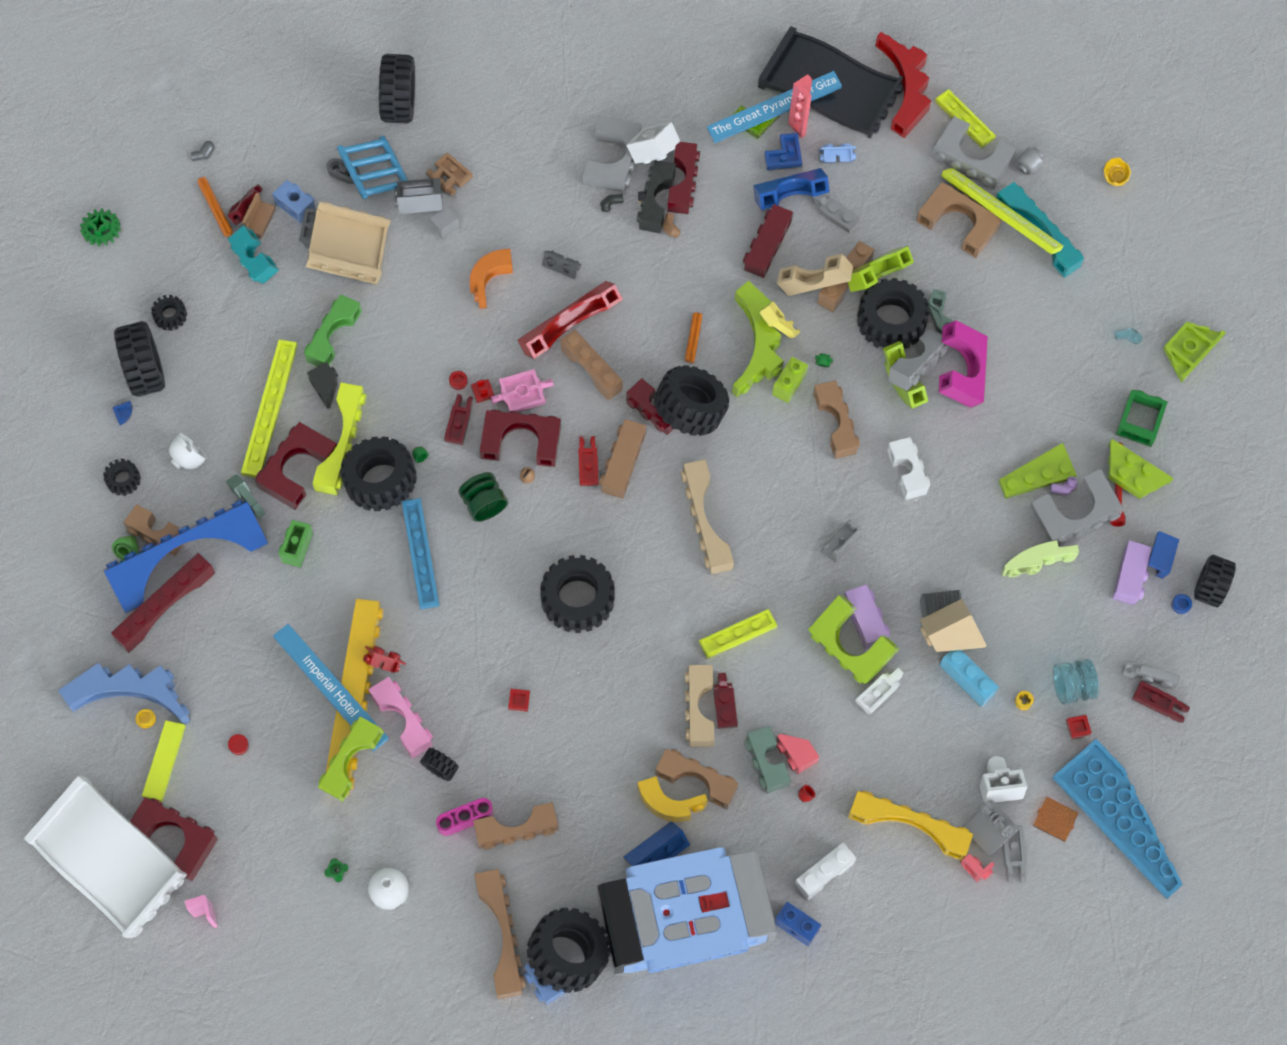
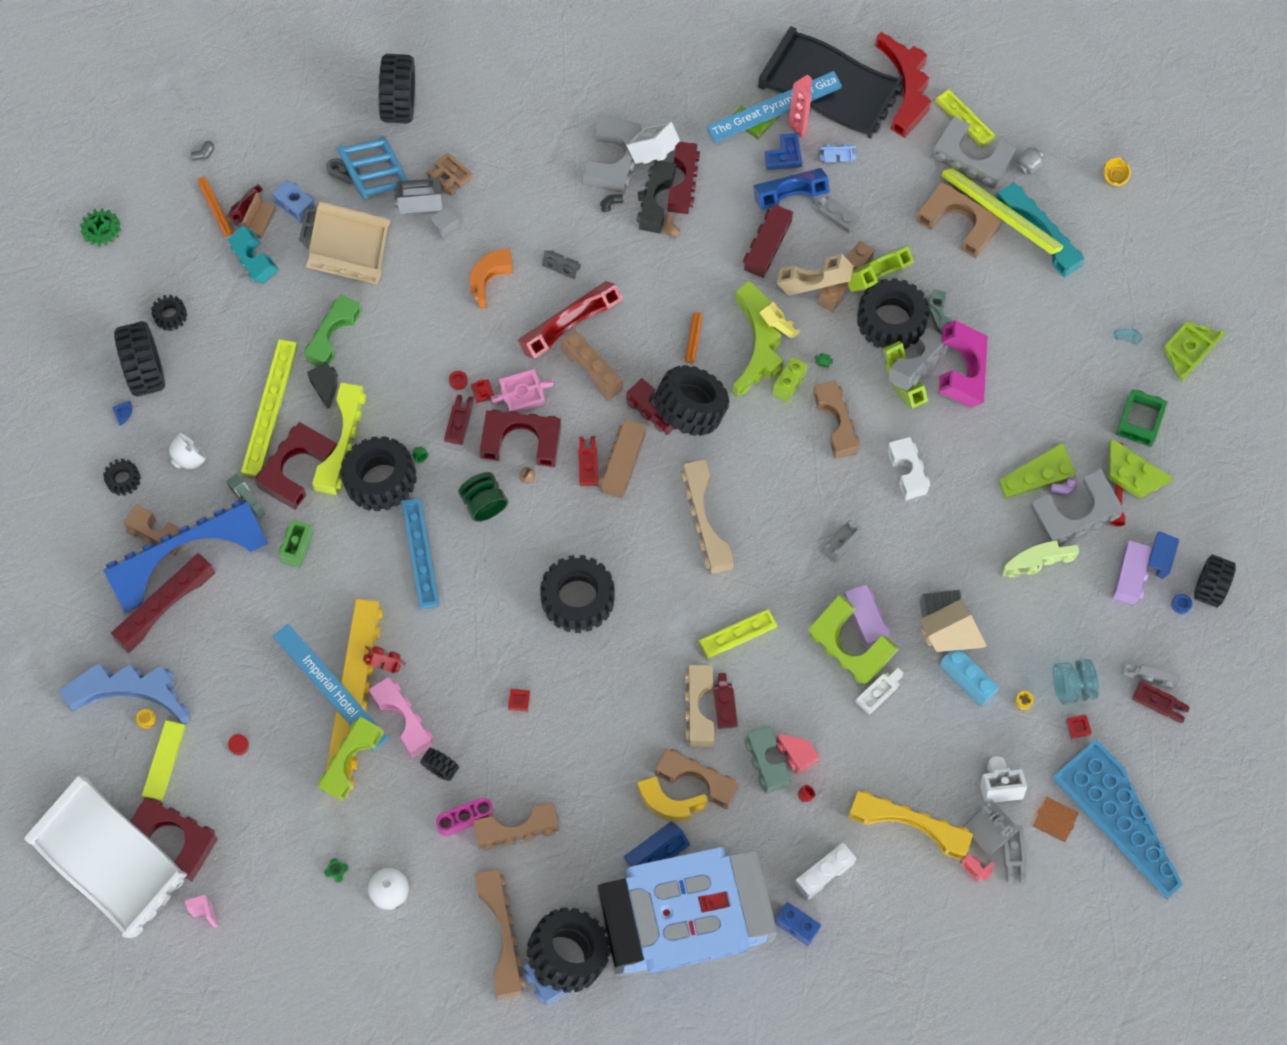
(124, 545): bright green brick -> none

